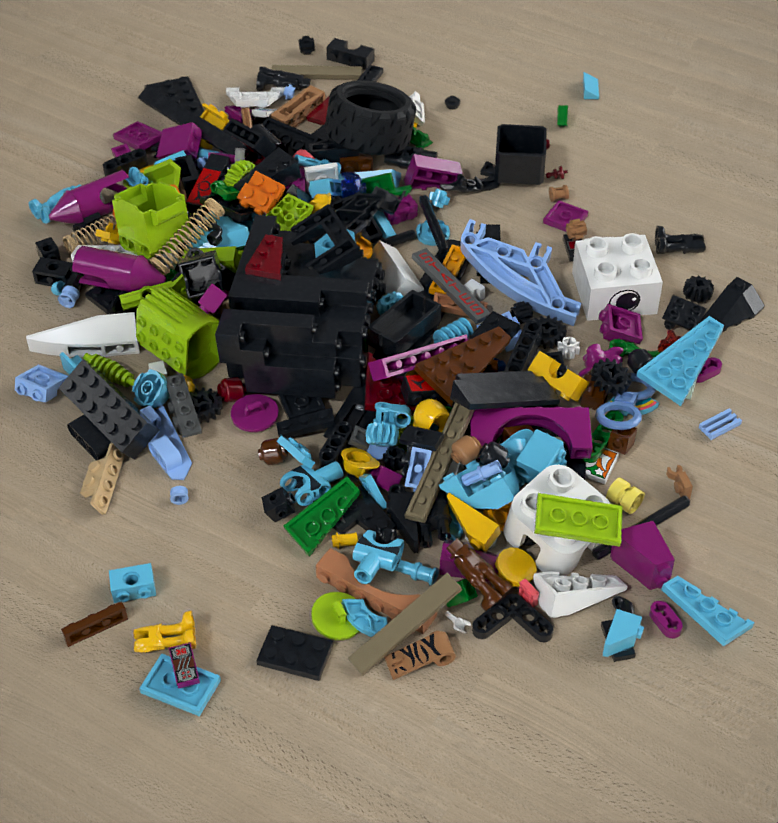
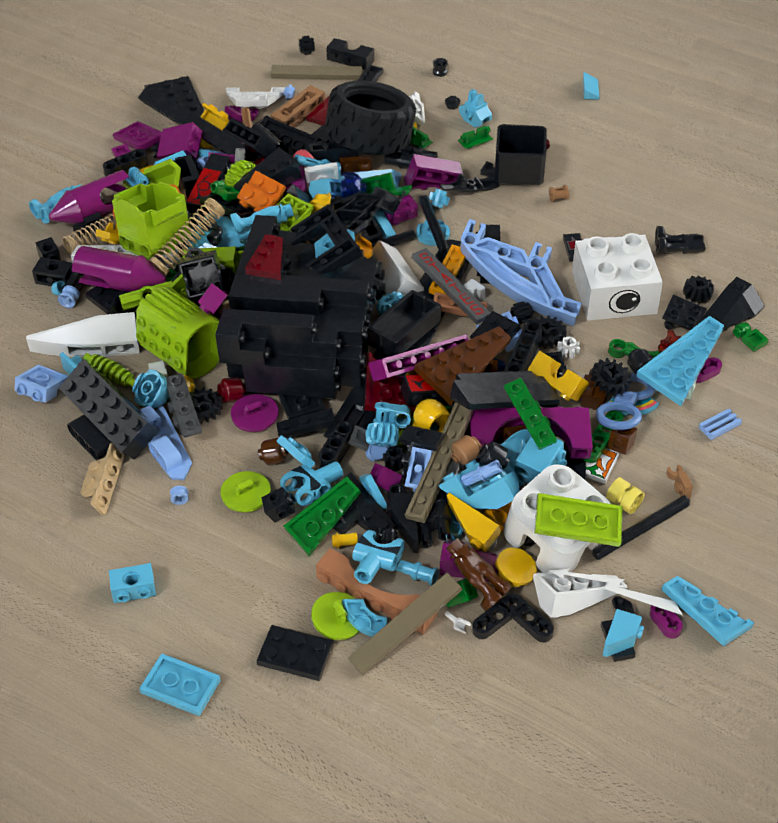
(94, 624): reddish brown plate -> none
(150, 637): yellow piece -> none
(184, 665): tile -> none
(241, 224): none -> medium azure piece
(244, 491): none -> lime shield
(263, 112): white tile -> none
(280, 79): black piece -> none
(358, 461): yellow piece -> none
(420, 653): medium nougat door -> none
(440, 67): none -> black wheel
(454, 329): medium azure piece -> none
(473, 139): none -> green hinge
(475, 109): none -> medium azure hinge
(528, 592): coral tile -> none
(530, 413): none -> green bracket
(555, 173): dark red hair -> none
(562, 115): green piece -> none
(563, 213): magenta tile -> none
(576, 229): medium nougat gear -> none
(595, 353): magenta animal -> none
(612, 586): none -> white sticker
(620, 324): magenta plate -> none
(644, 555): magenta slope -> none
(752, 339): none -> green plate

